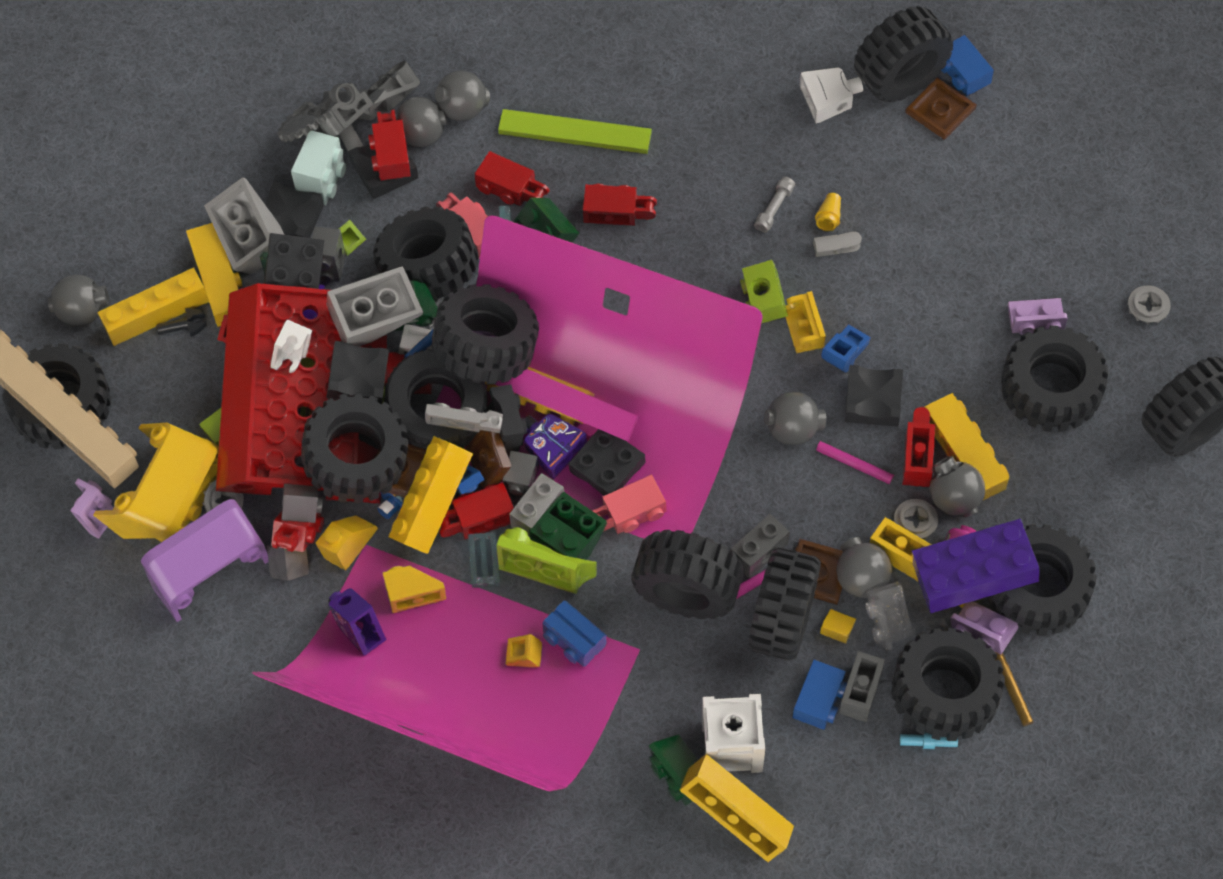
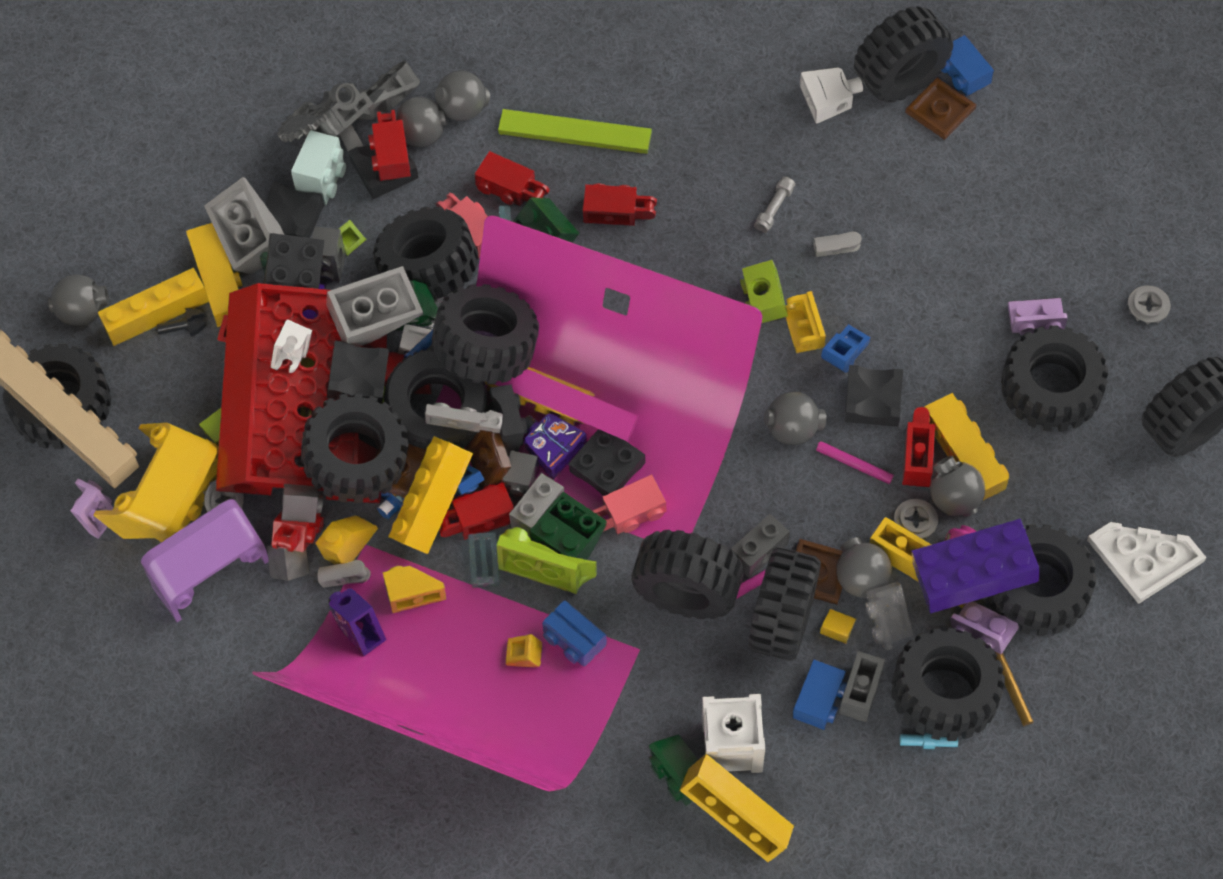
(343, 573): none -> light grey bar
(829, 213): yellow cone -> none
(1145, 557): none -> white plate

